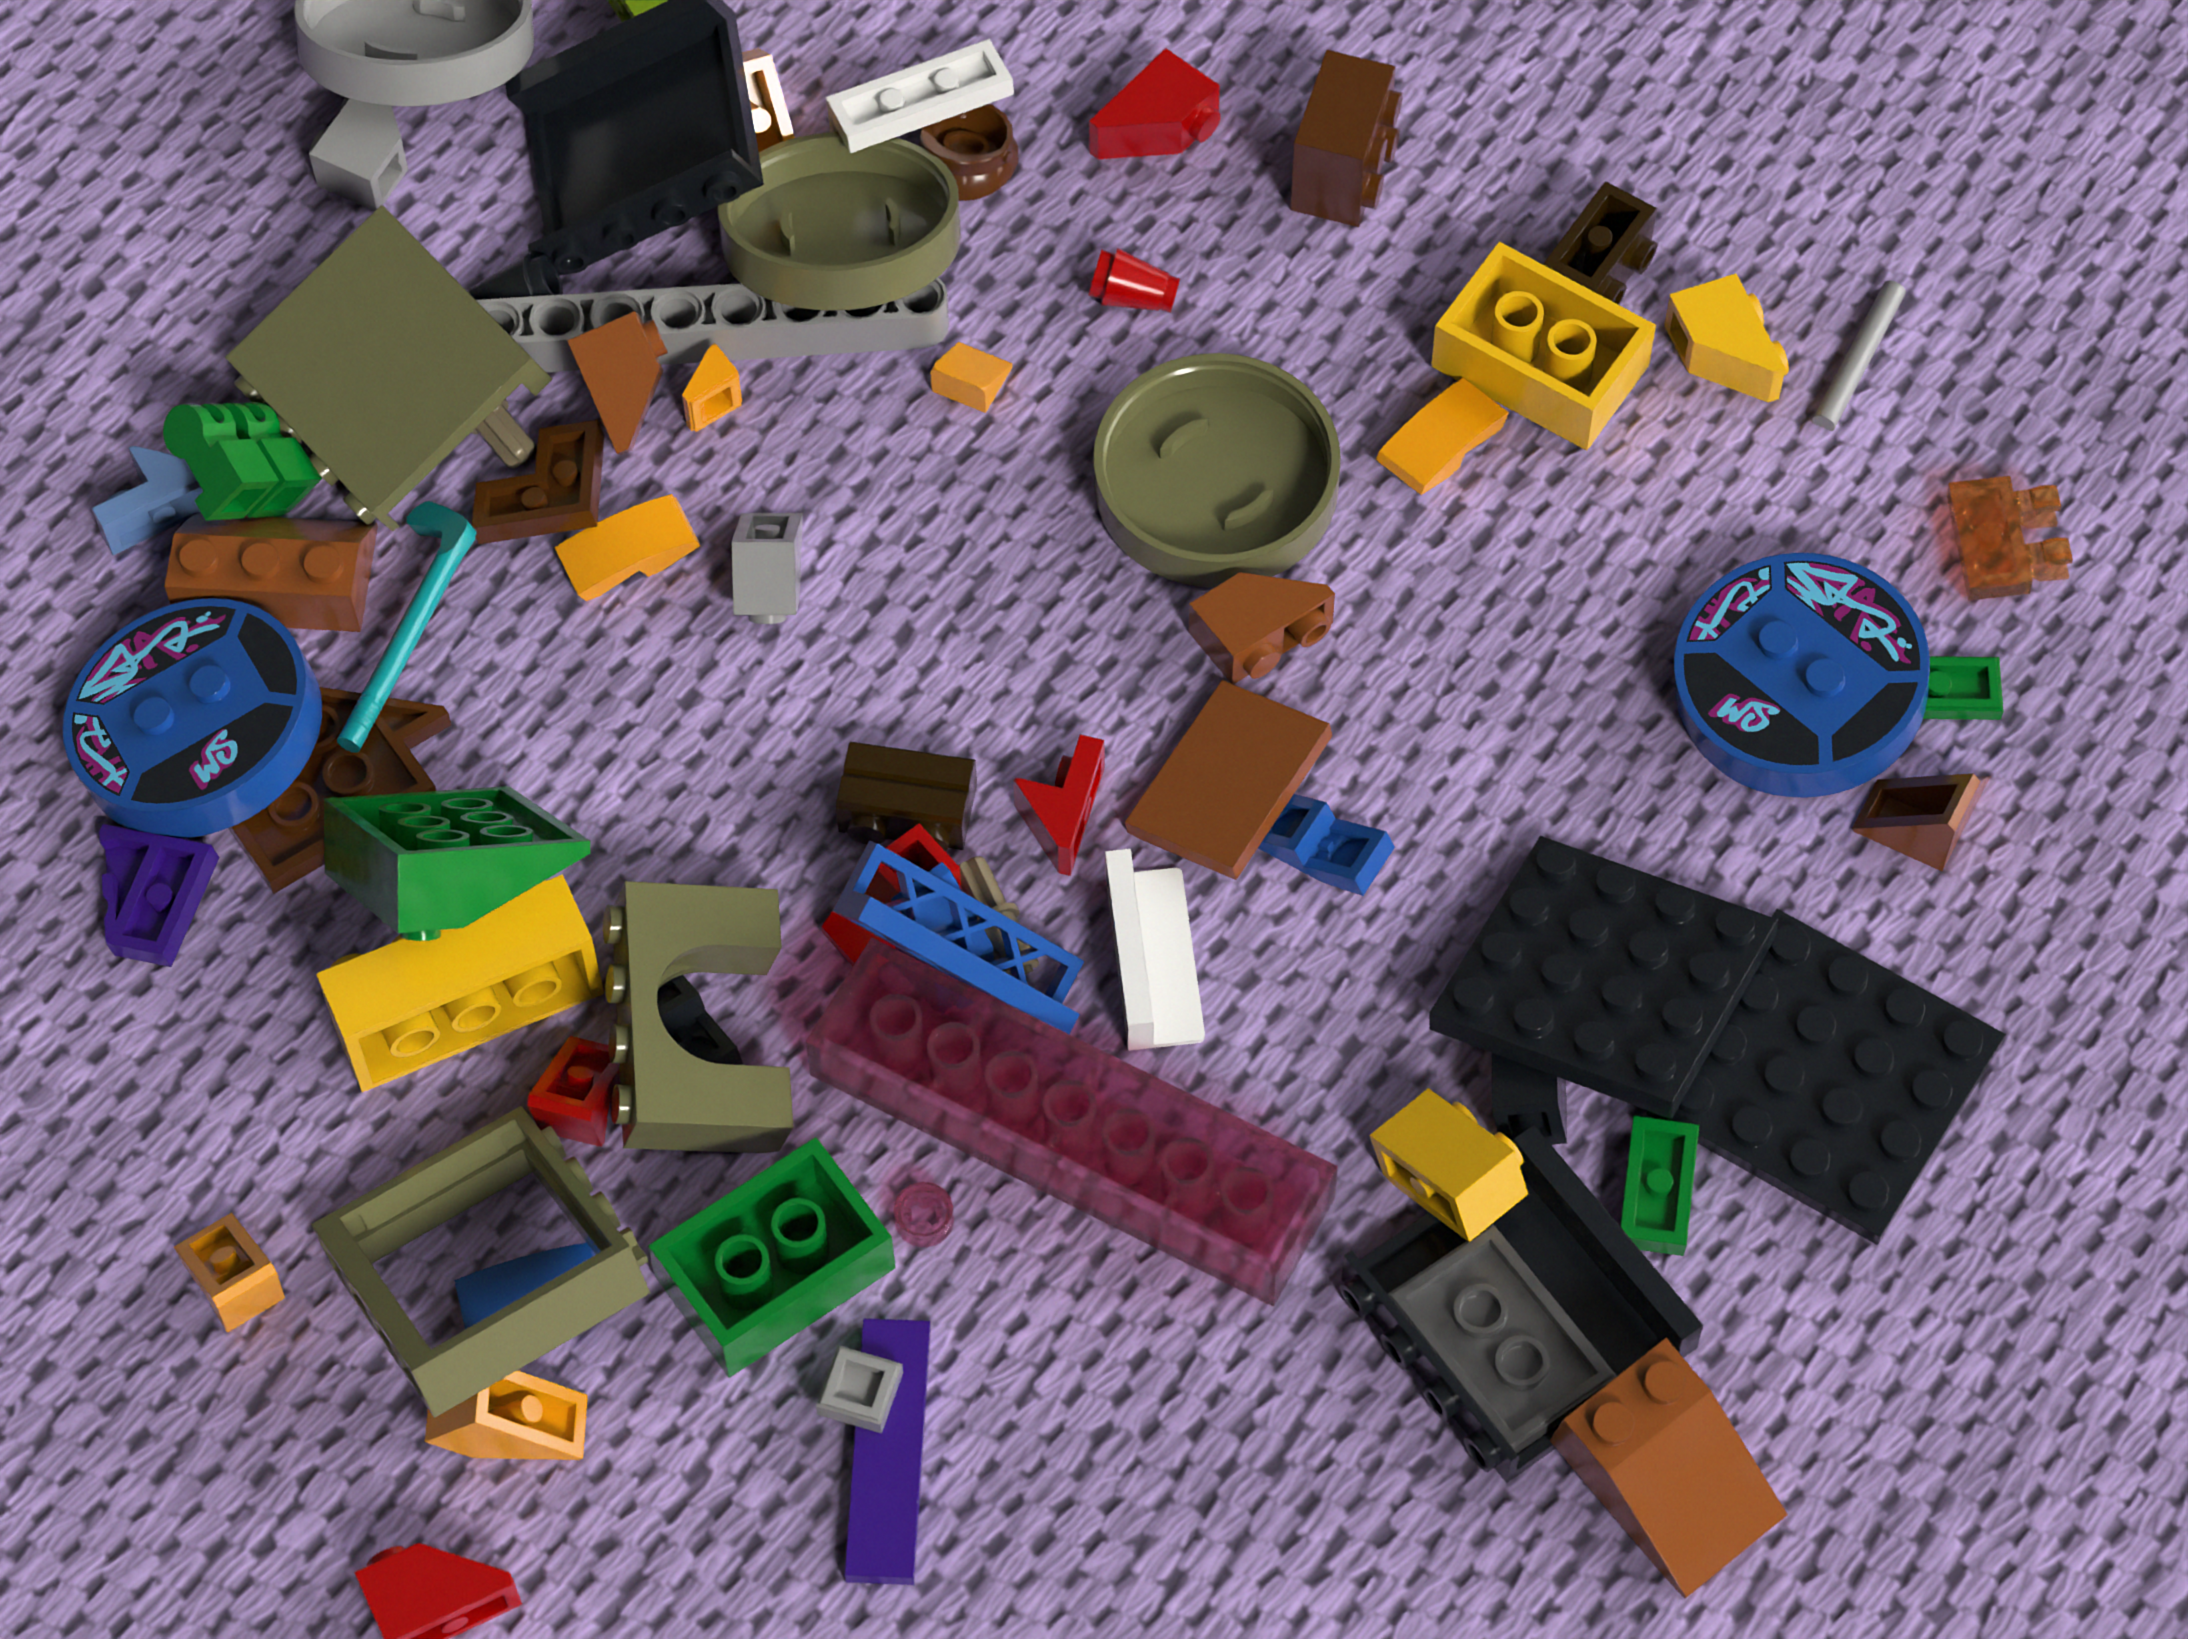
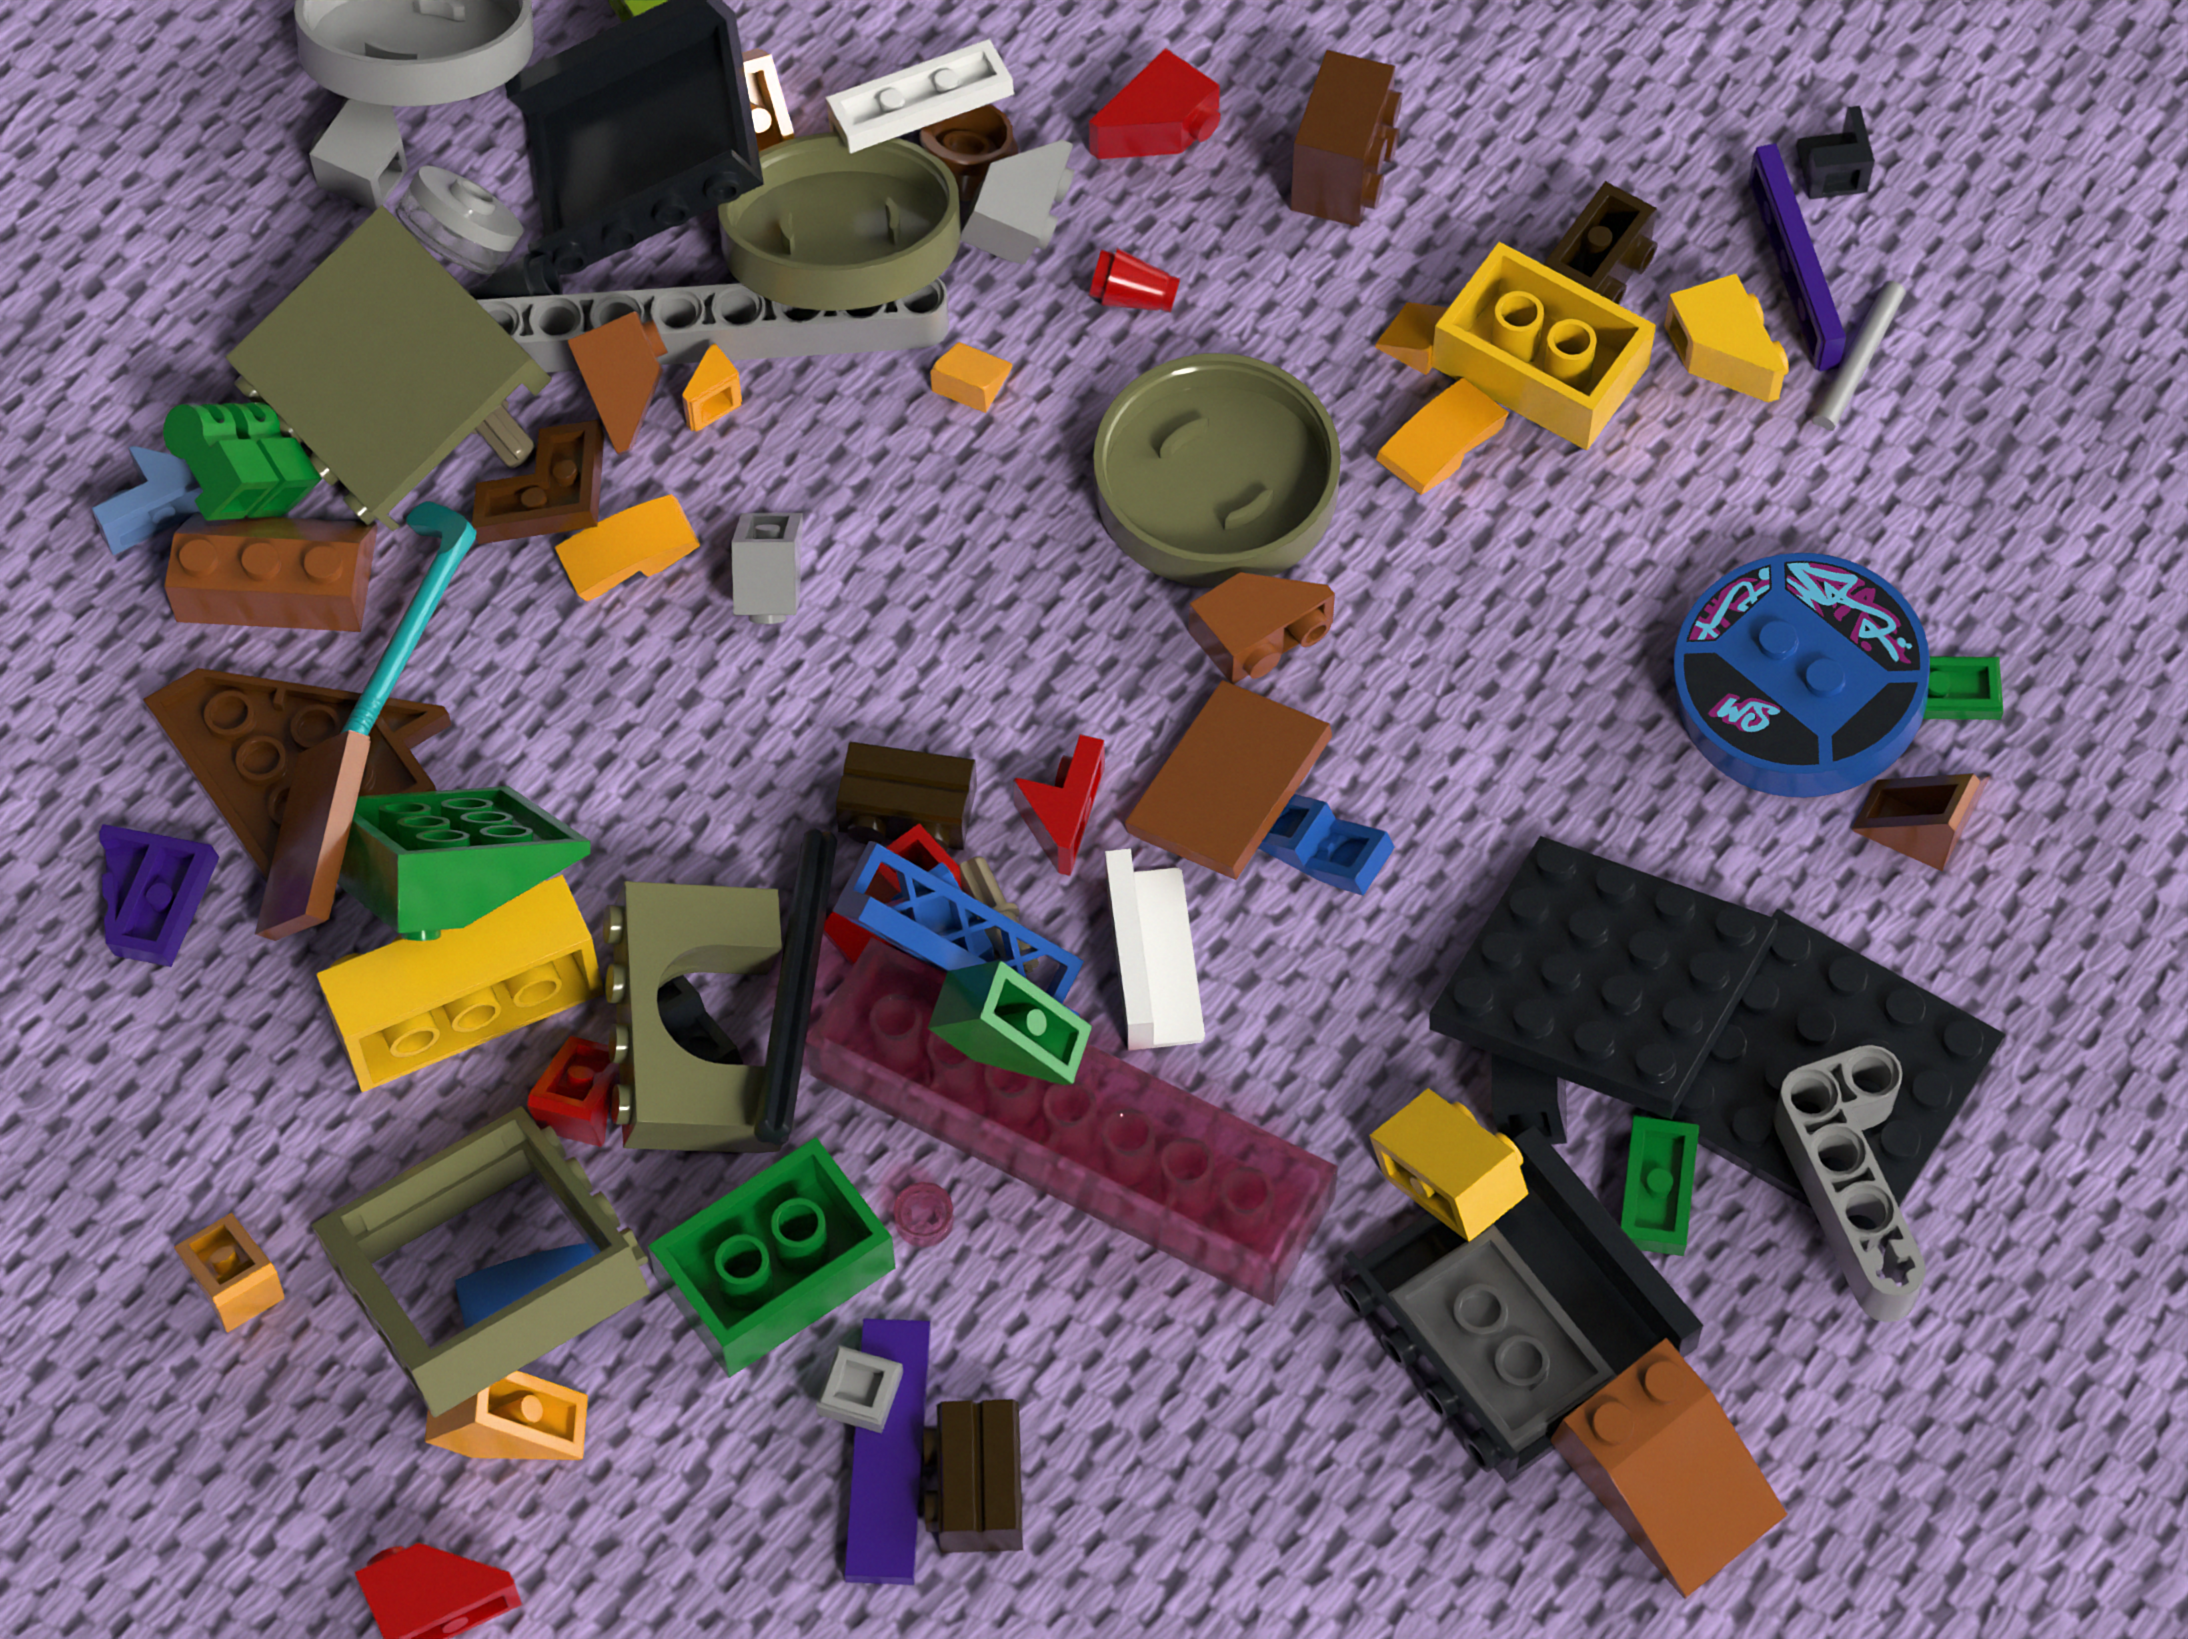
(192, 718): brick -> none
(313, 836): none -> dark orange tile
(459, 220): none -> light grey piece
(795, 988): none -> black axle
(977, 1476): none -> dark brown brick
(1009, 1023): none -> green slope
(1015, 200): none -> light grey slope
(1412, 335): none -> light orange slope
(1796, 258): none -> dark purple tile
(1839, 161): none -> black panel
(1862, 1188): none -> light grey beam
(1991, 541): clear orange plate -> none

